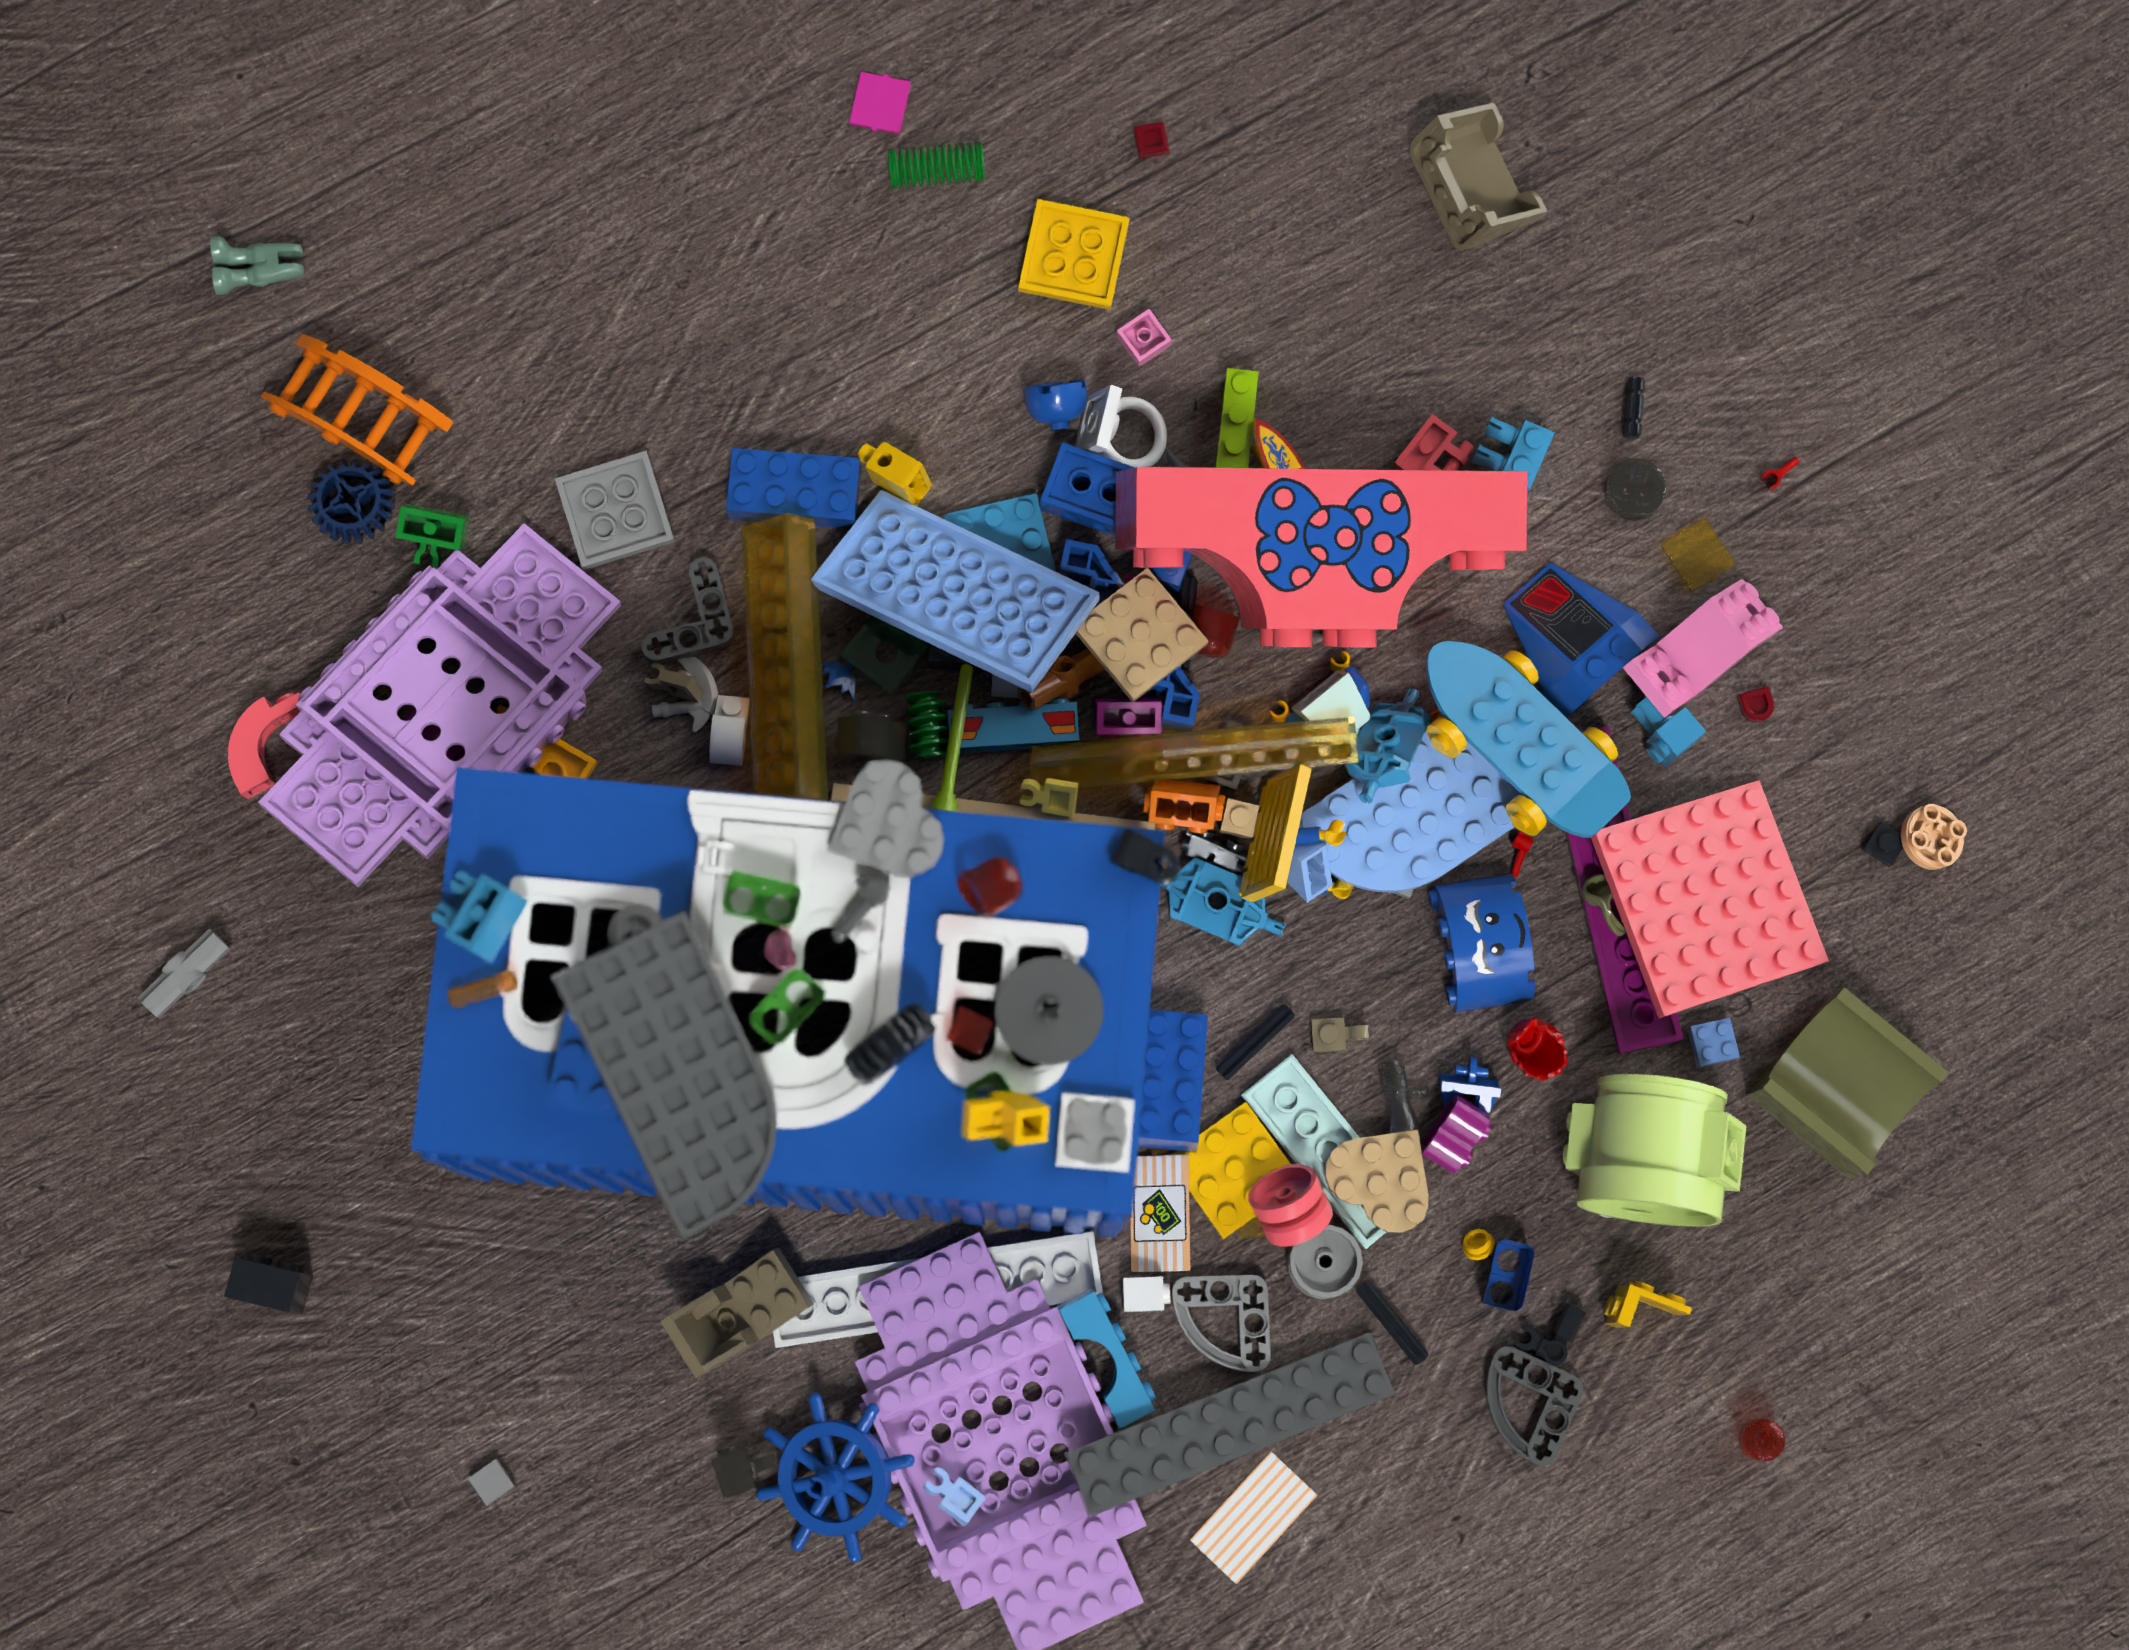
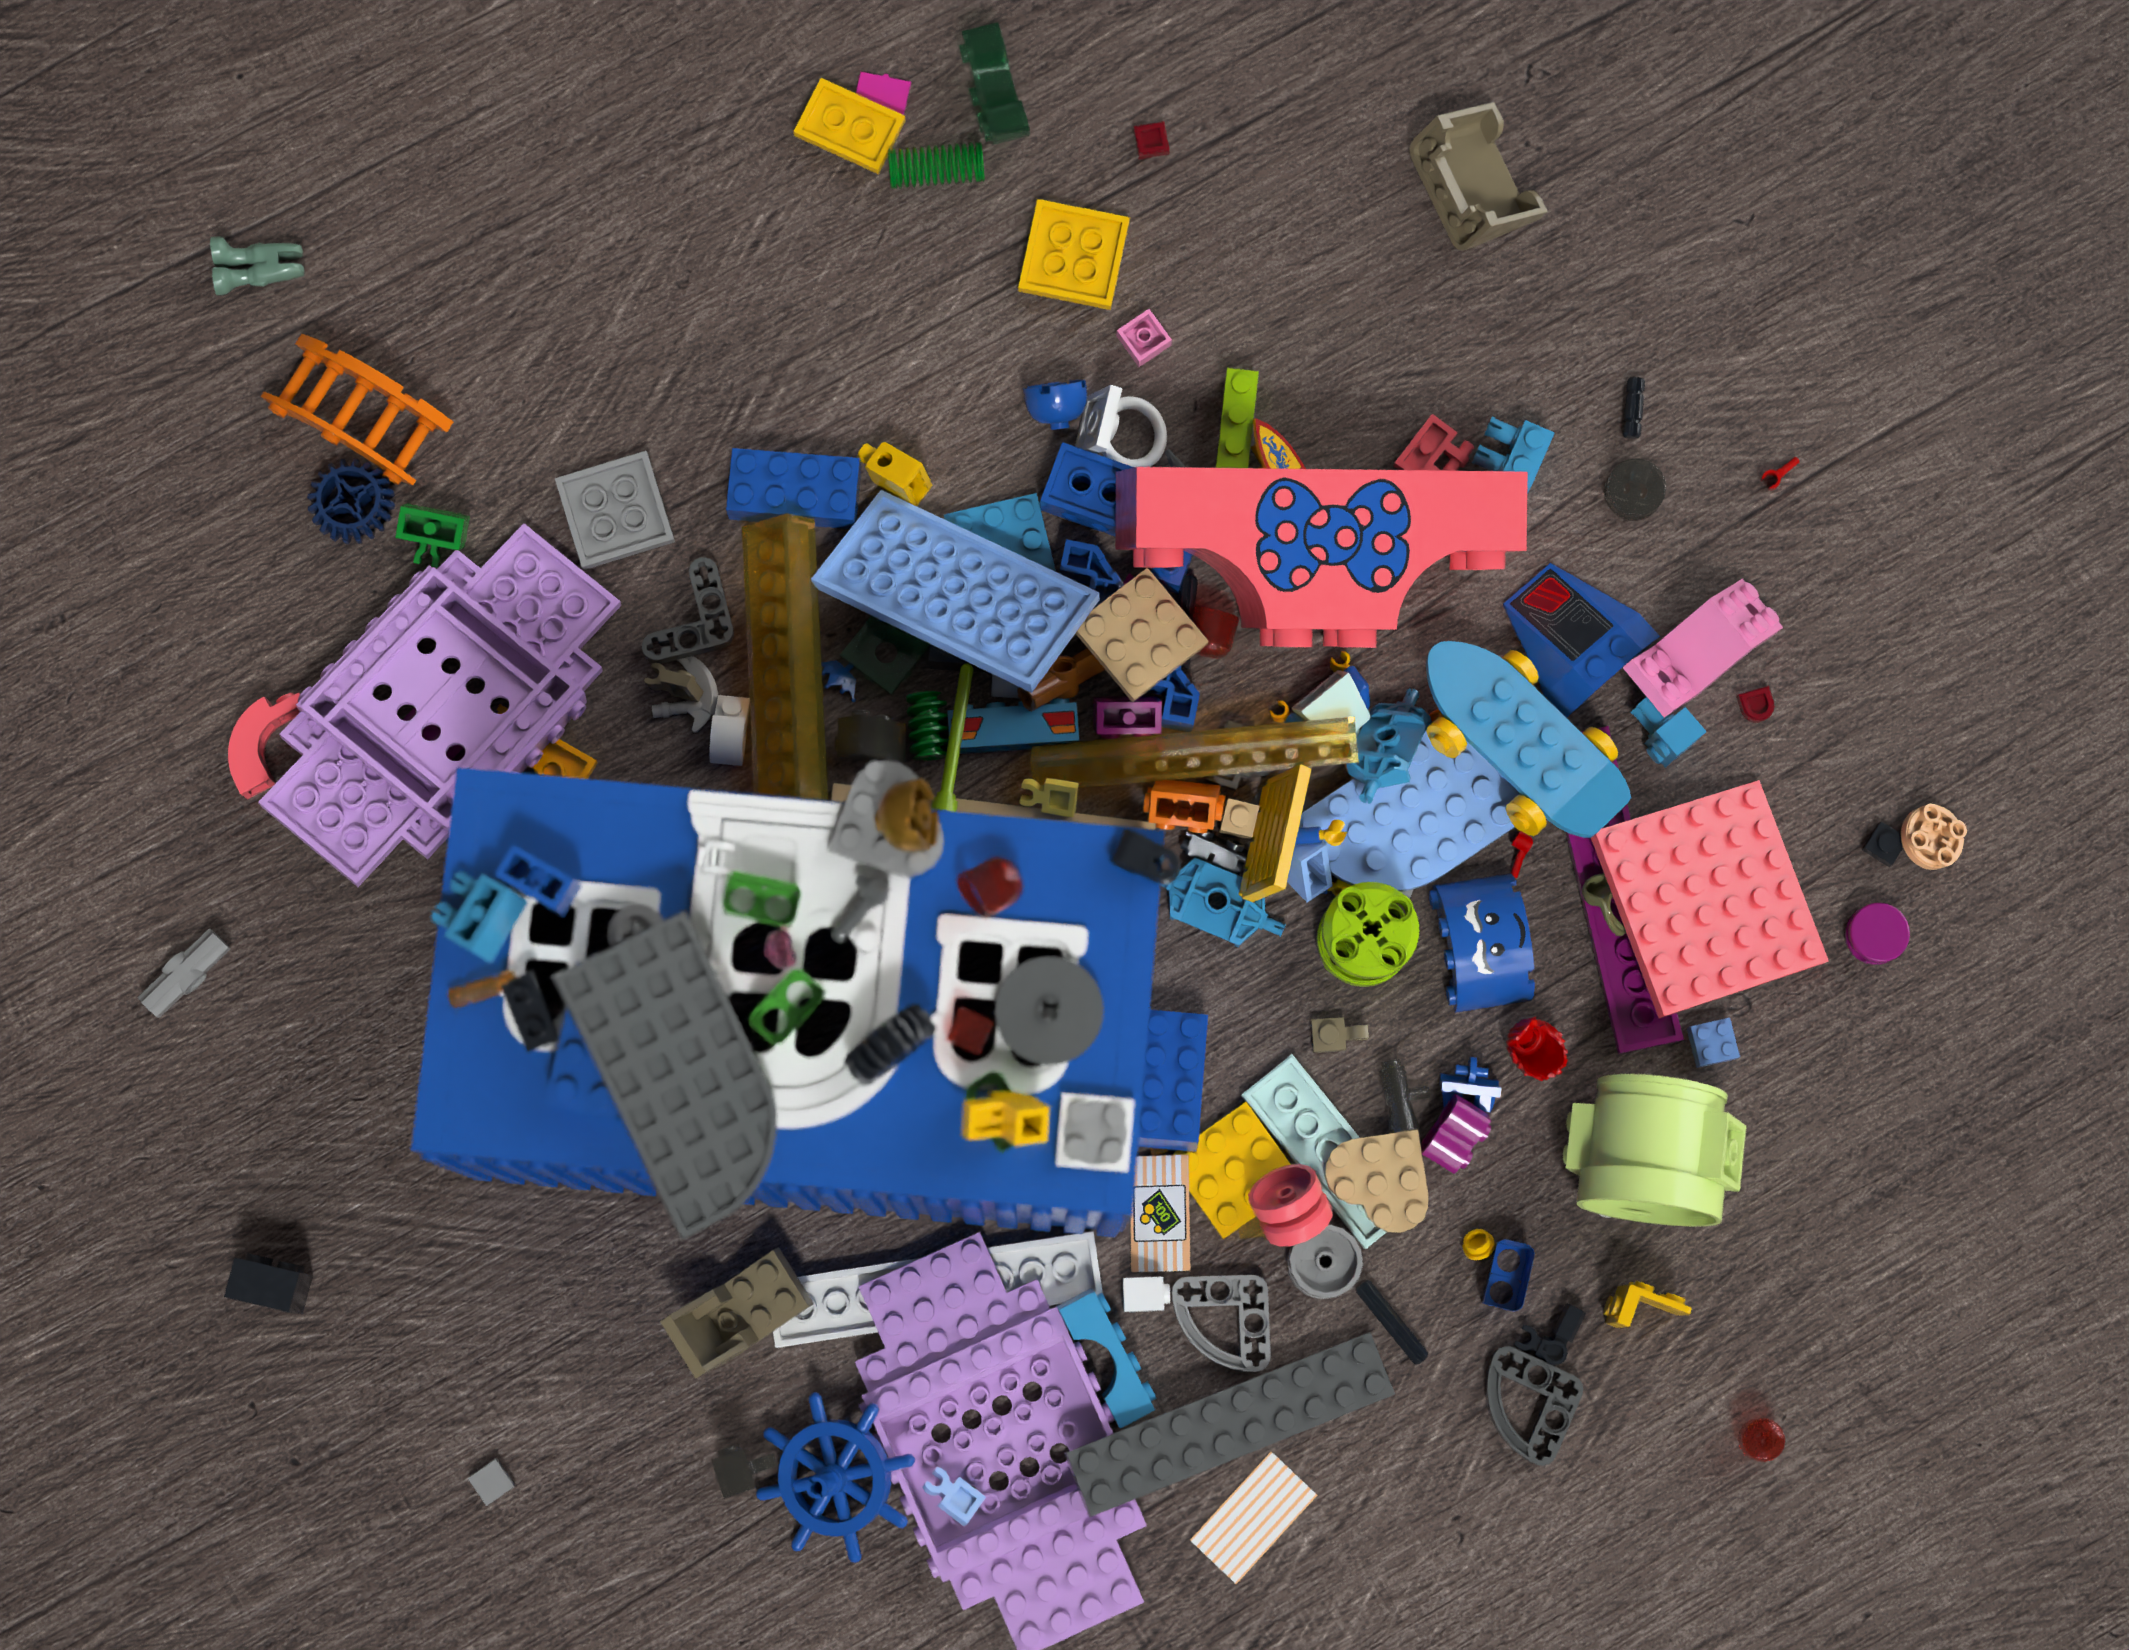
(530, 1012): none -> black hinge
(538, 880): none -> blue brick
(849, 125): none -> yellow plate
(907, 818): none -> pearl gold cylinder
(993, 90): none -> clear green brick
(1255, 1042): black axle -> none
(1370, 915): none -> lime wheel
(1698, 554): clear yellow piece -> none
(1846, 1082): olive piece -> none
(1877, 933): none -> magenta head

